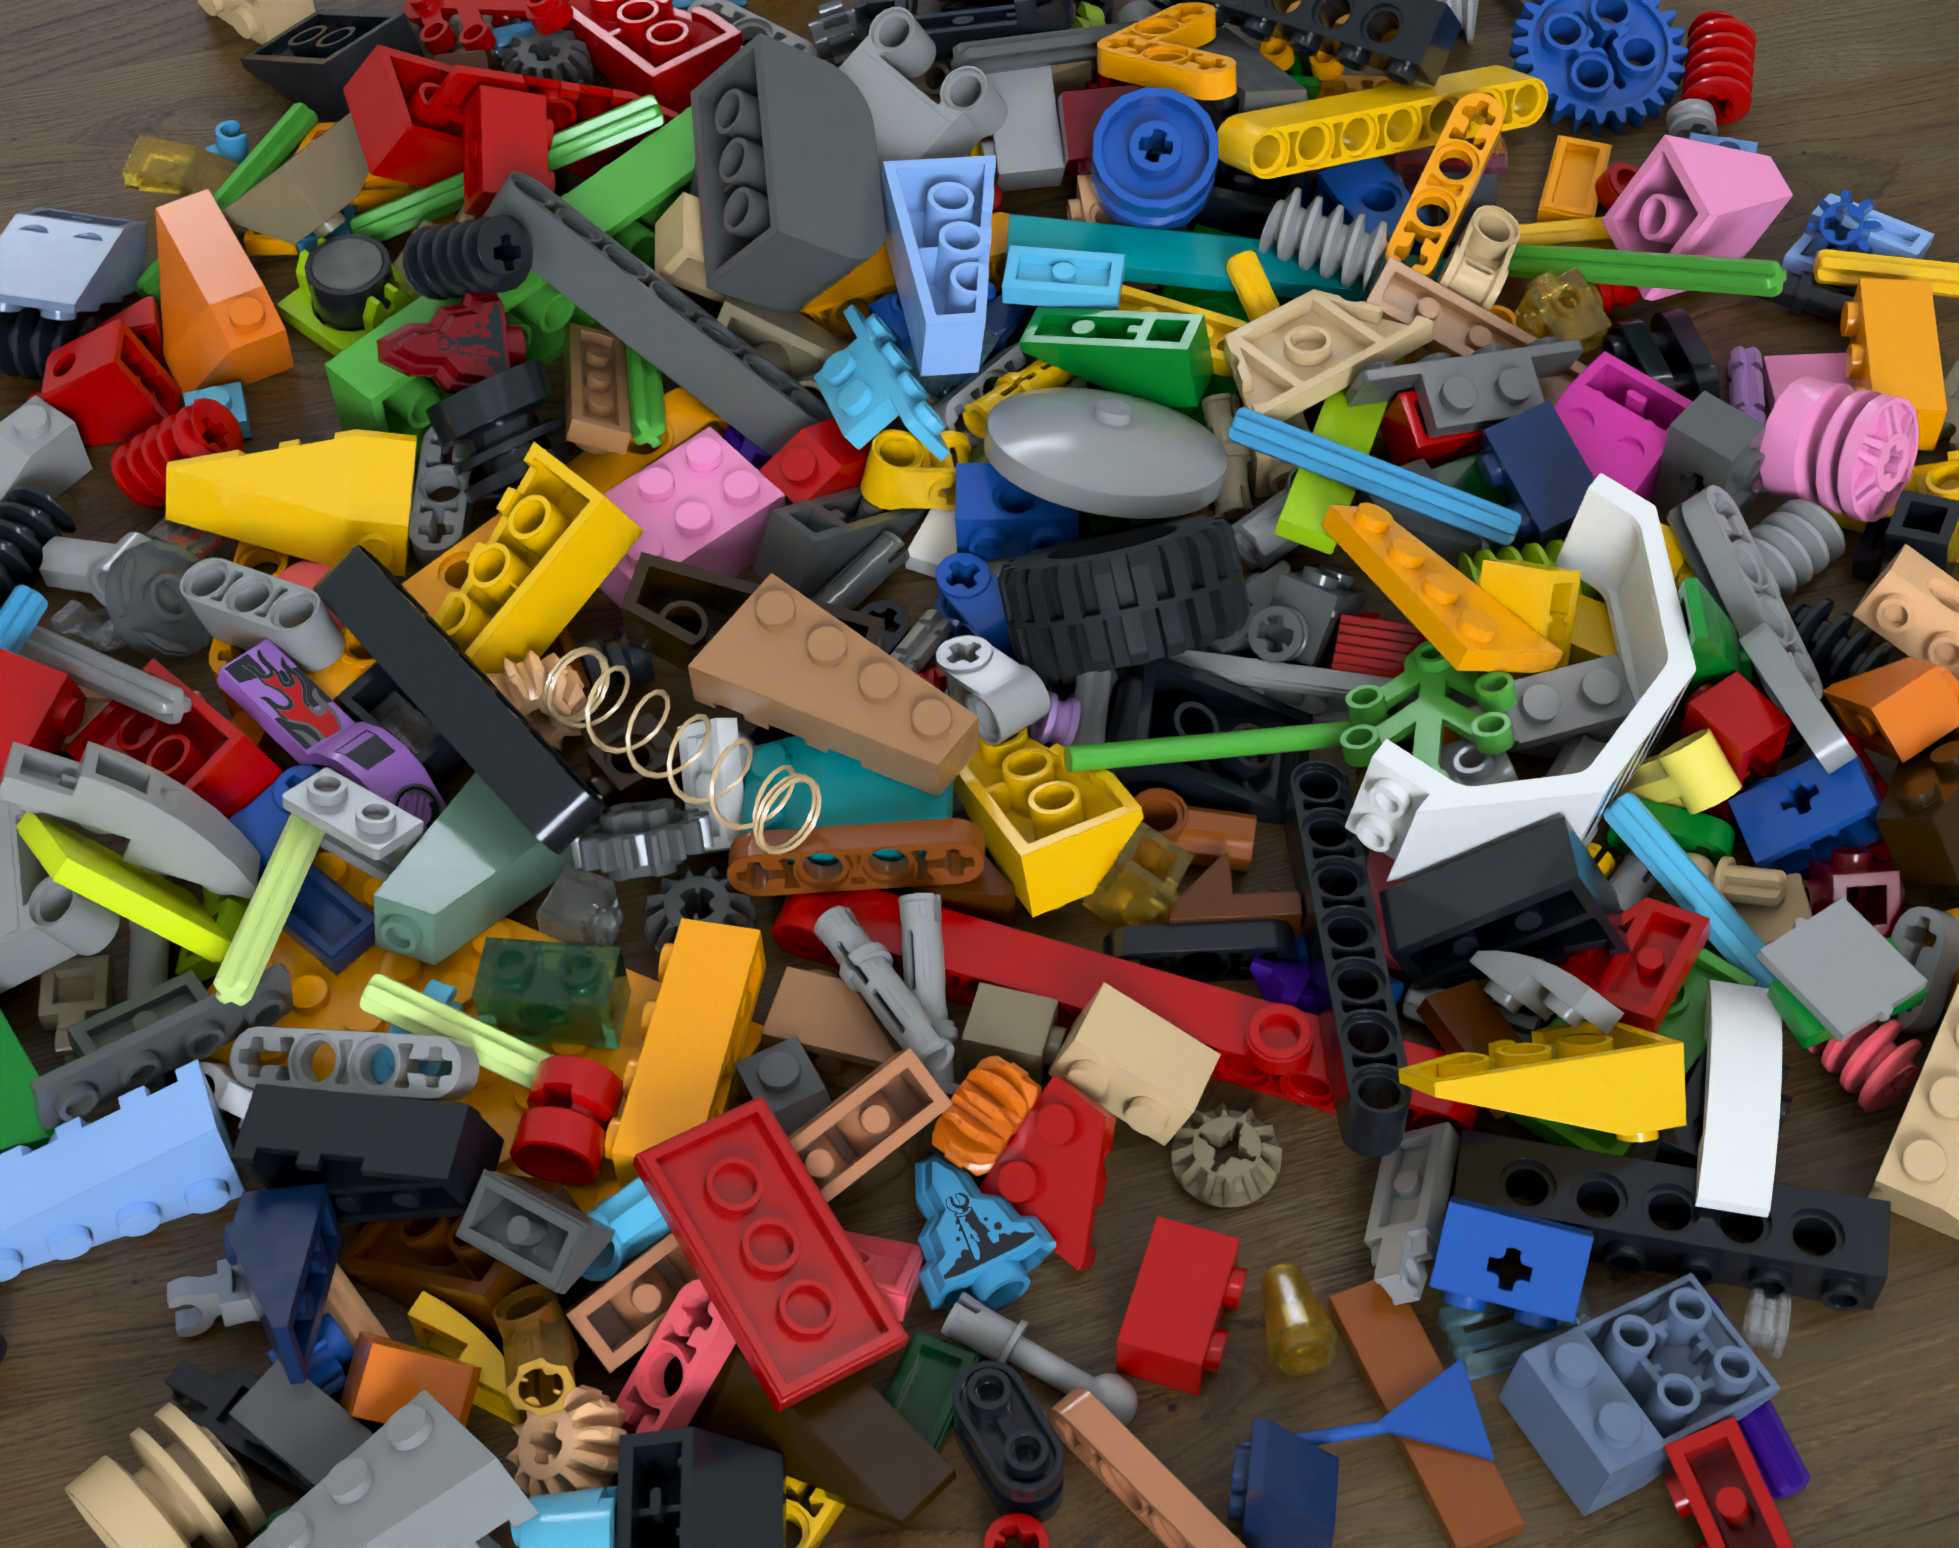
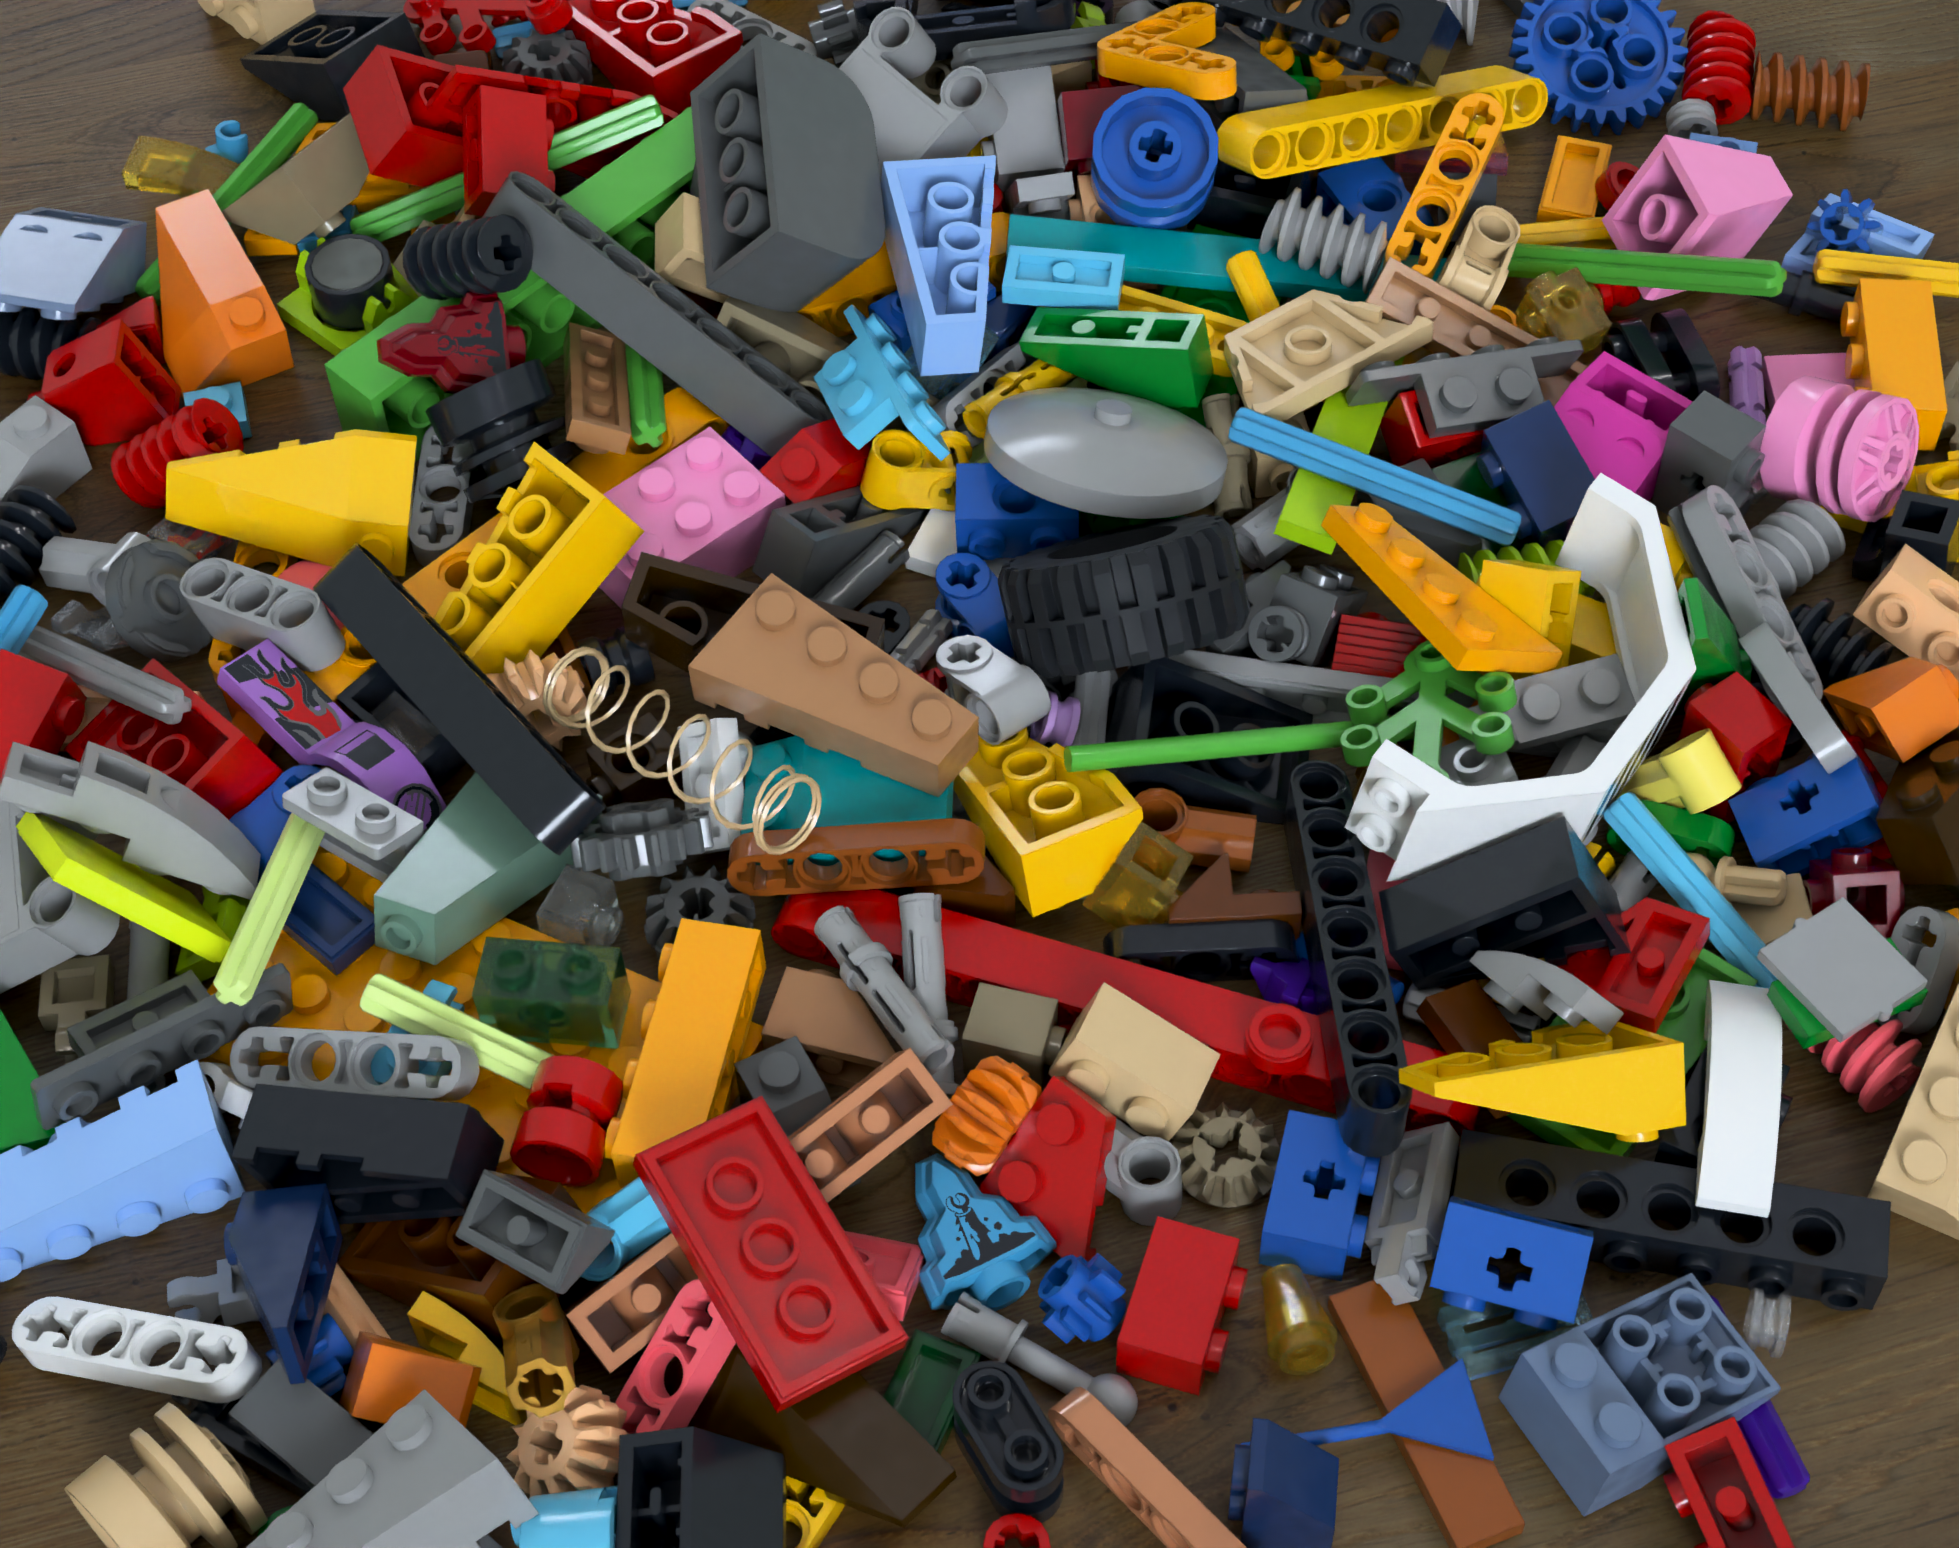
(141, 1337): none -> white beam
(1041, 196): none -> light grey slope
(1082, 1298): none -> blue gear
(1142, 1158): none -> light grey piece
(1310, 1229): none -> blue brick
(1810, 90): none -> dark orange piece

